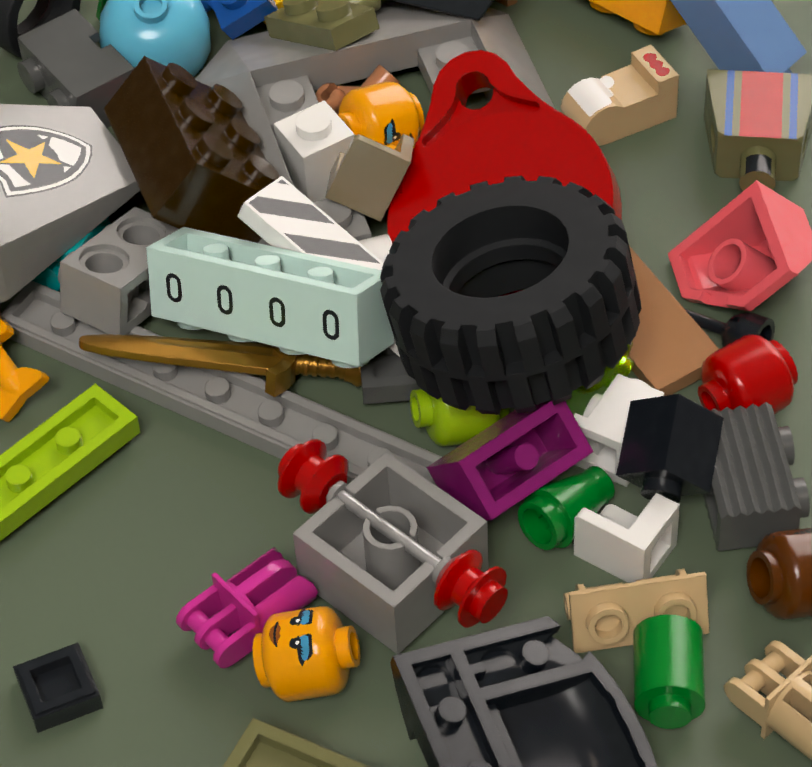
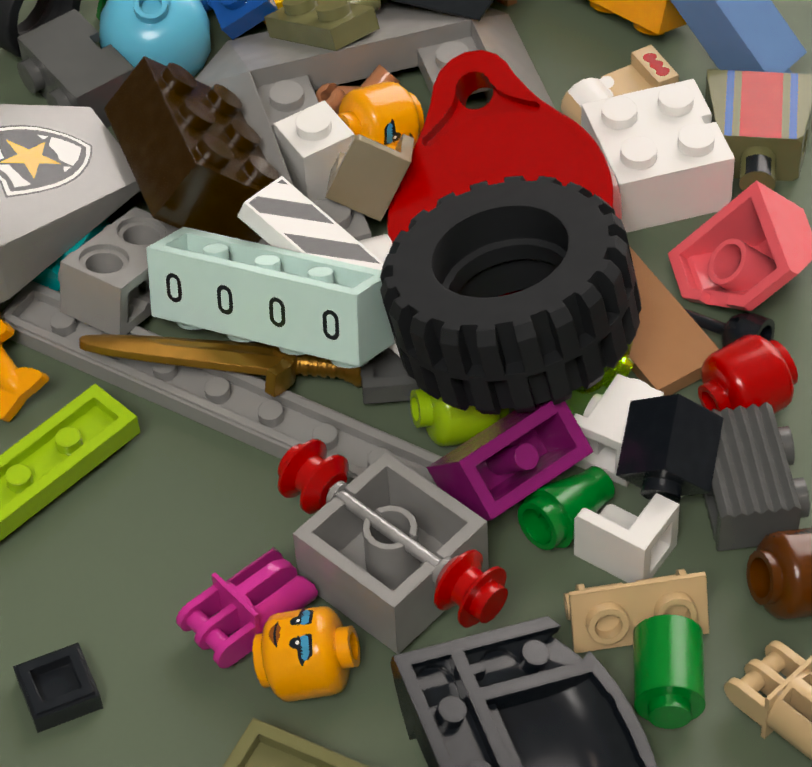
(662, 153): none -> white piece

